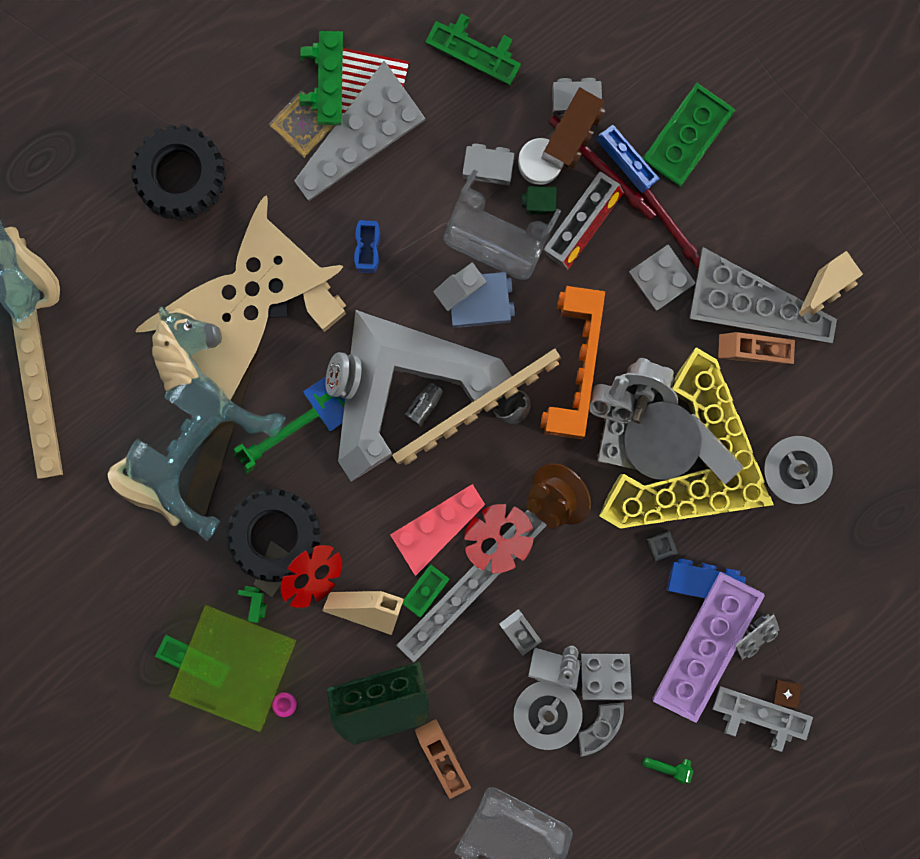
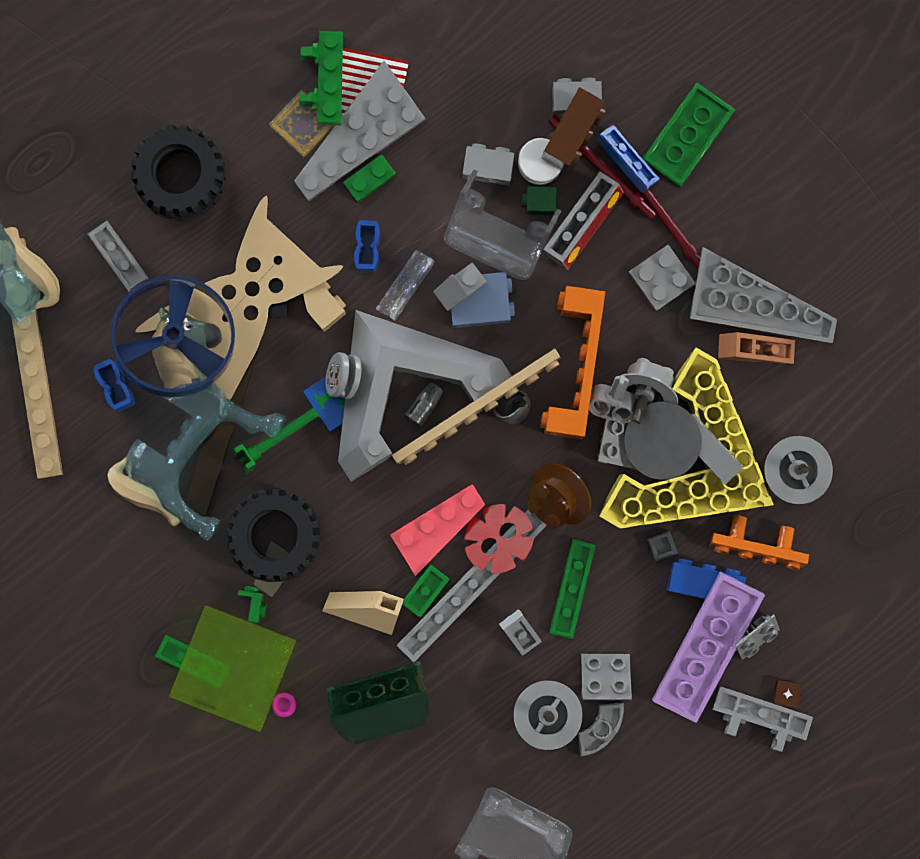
(116, 392): none -> blue brick
(118, 256): none -> light grey tile
(173, 335): none -> dark blue piece
(317, 587): red piece -> none
(369, 178): none -> green plate
(405, 285): none -> clear plate
(442, 758): nougat slope -> none
(490, 61): green hinge -> none
(556, 668): light grey hinge -> none
(572, 589): none -> green tile
(682, 772): green piece -> none
(769, 554): none -> orange plate
(830, 279): tan slope -> none

